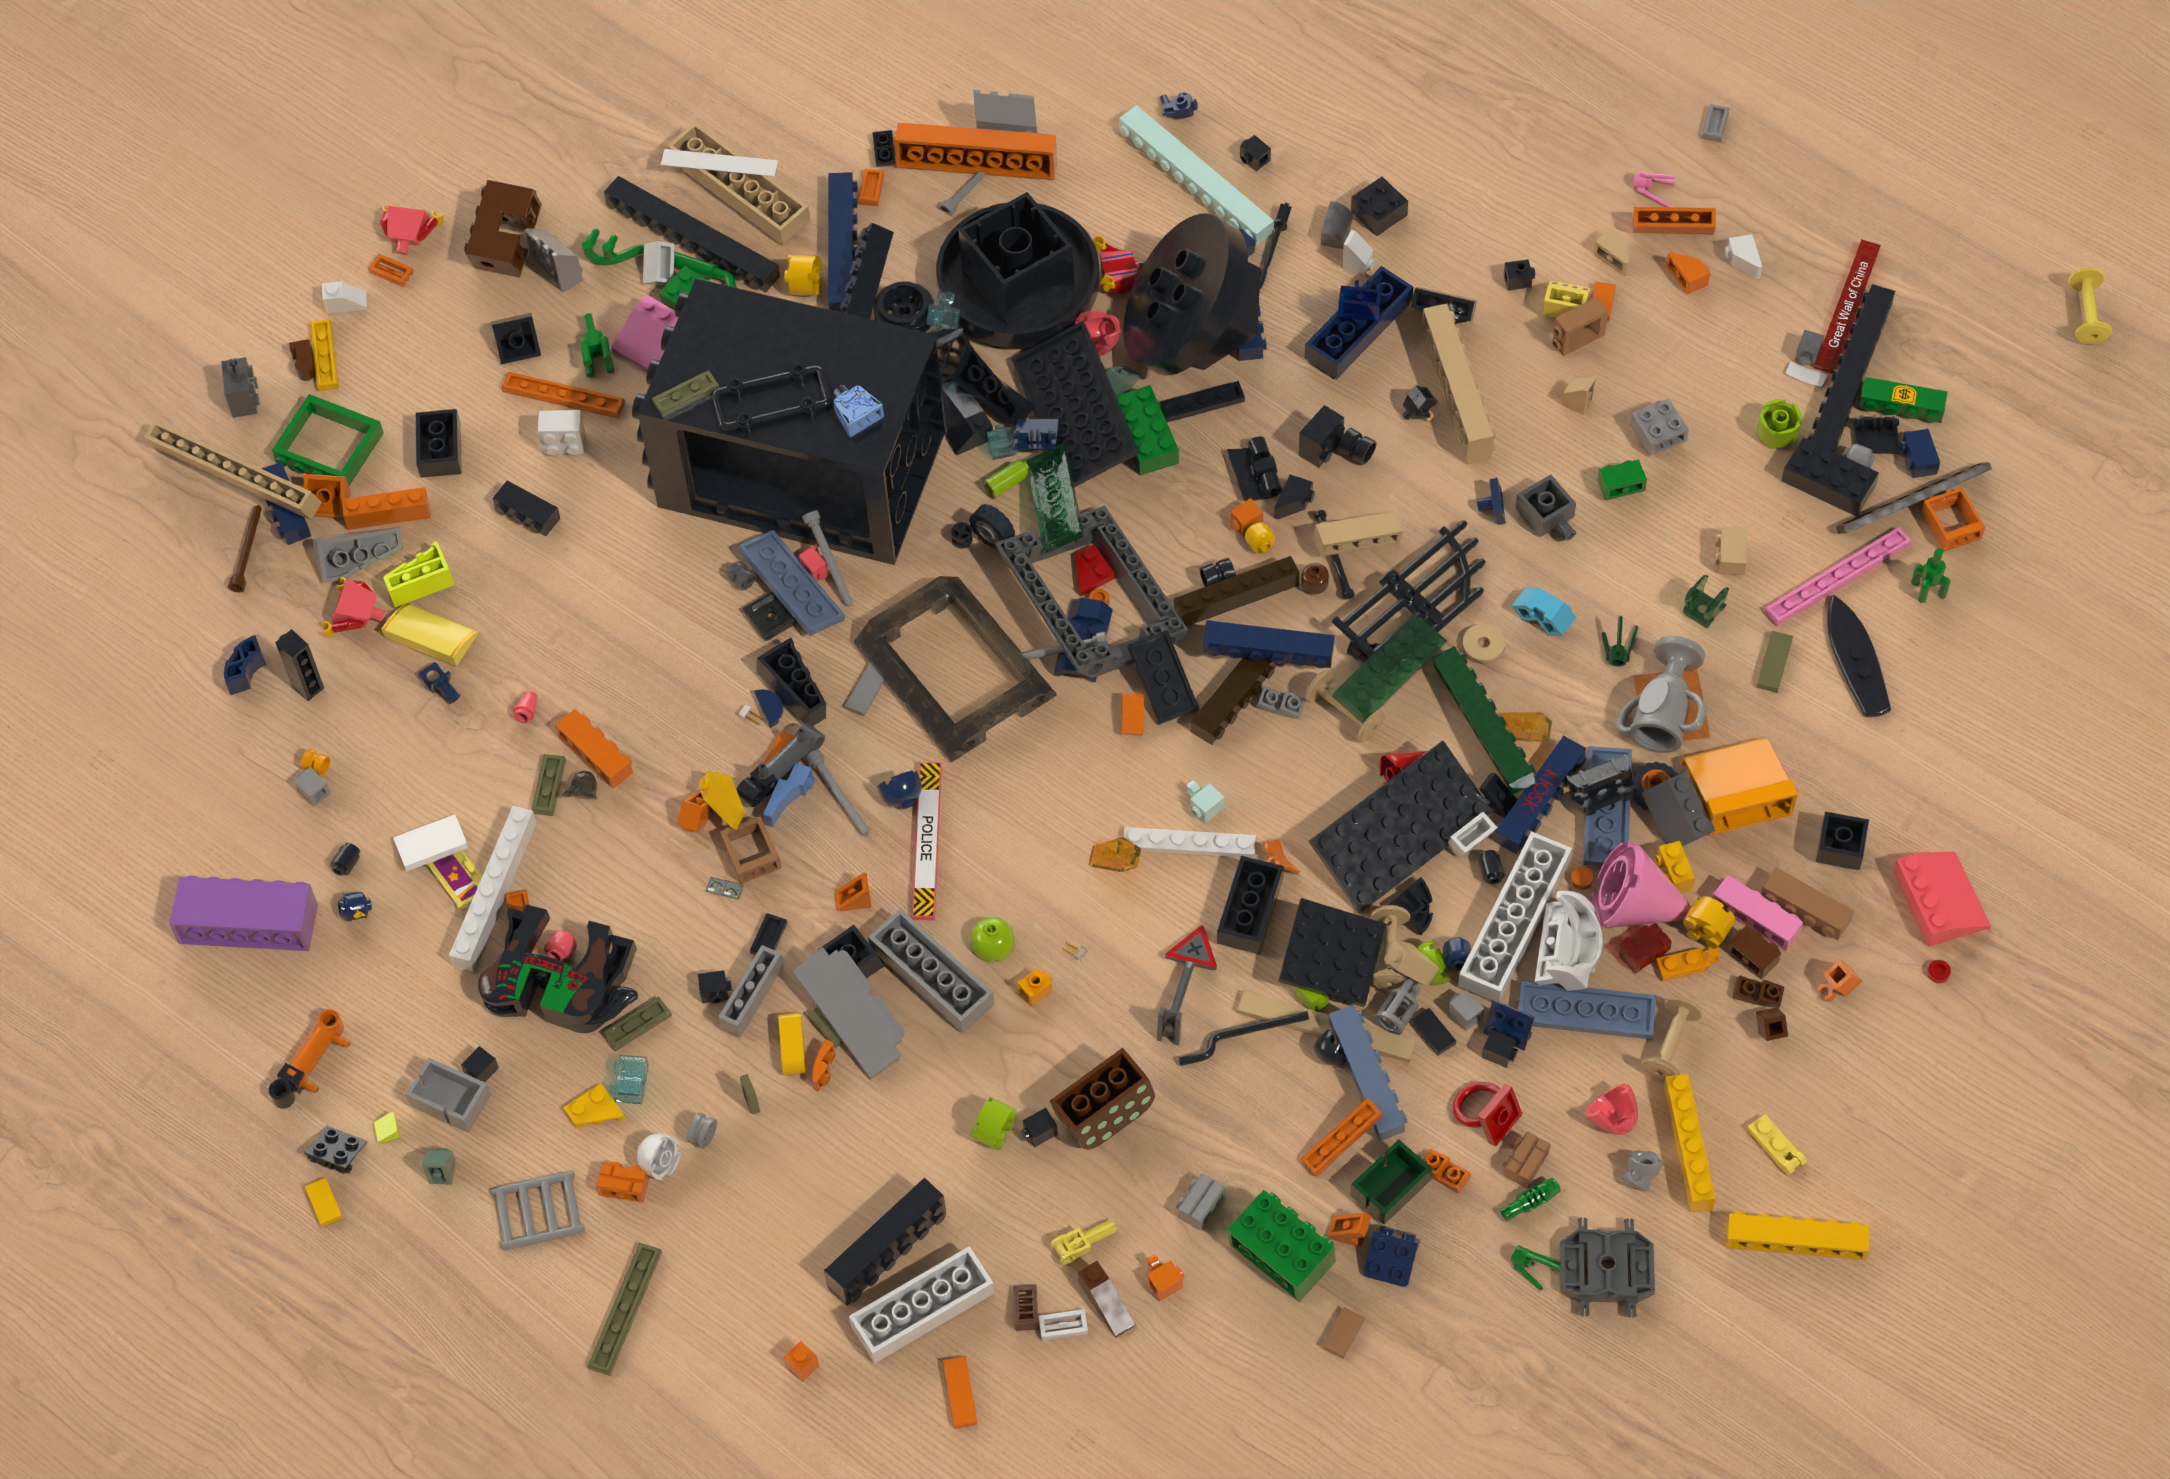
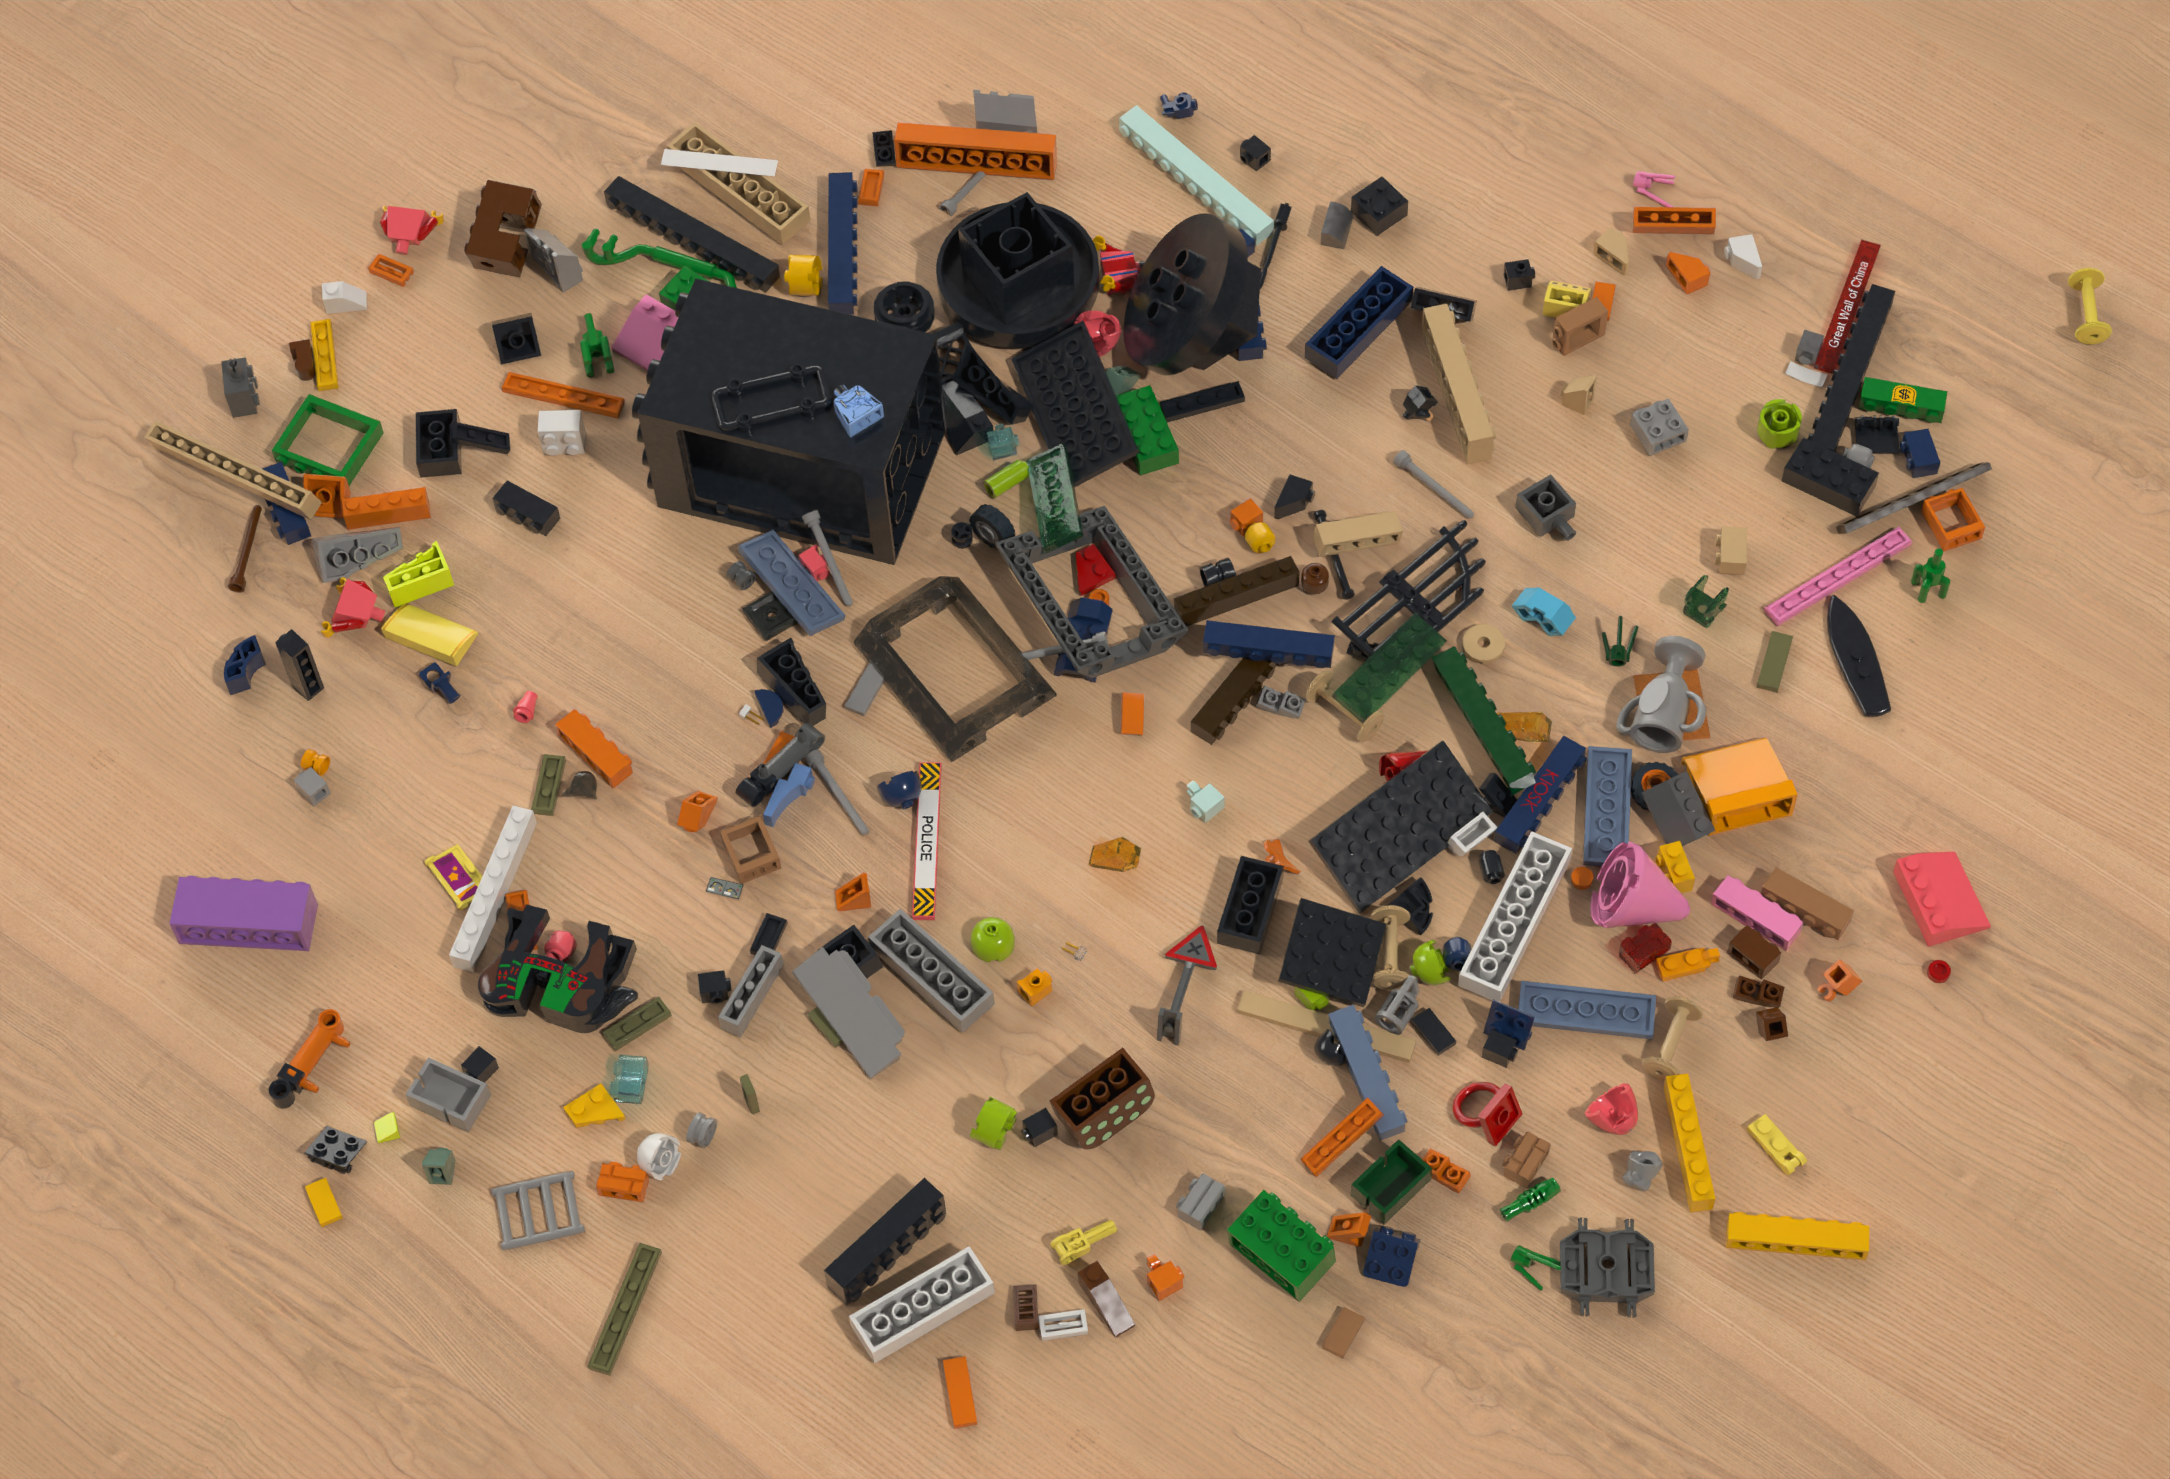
(345, 859): black brick -> none
(354, 906): dark blue head -> none
(430, 842): white tile -> none
(479, 437): none -> black tile
(658, 263): white brick -> none
(685, 393): olive tile -> none
(721, 795): yellow slope -> none
(792, 1043): yellow beam -> none
(801, 1361): orange brick -> none
(821, 1069): orange slope -> none
(867, 271): black brick -> none
(943, 315): clear light blue brick -> none
(1035, 434): dark blue hinge -> none
(1163, 677): black tile -> none
(1192, 842): white plate -> none
(1241, 1030): black piece -> none
(1255, 470): black panel -> none
(1321, 436): black brick -> none
(1357, 254): white slope -> none
(1359, 302): clear blue brick -> none
(1359, 447): black wheel -> none
(1404, 461): none -> light grey piece
(1411, 962): tan slope -> none
(1465, 1009): light grey brick -> none
(1494, 502): dark blue tile -> none
(1569, 952): white piece -> none
(1602, 785): black piece -> none
(1622, 479): green brick -> none
(1708, 921): yellow brick -> none
(1715, 123): light grey tile -> none
(1842, 840): black brick -> none

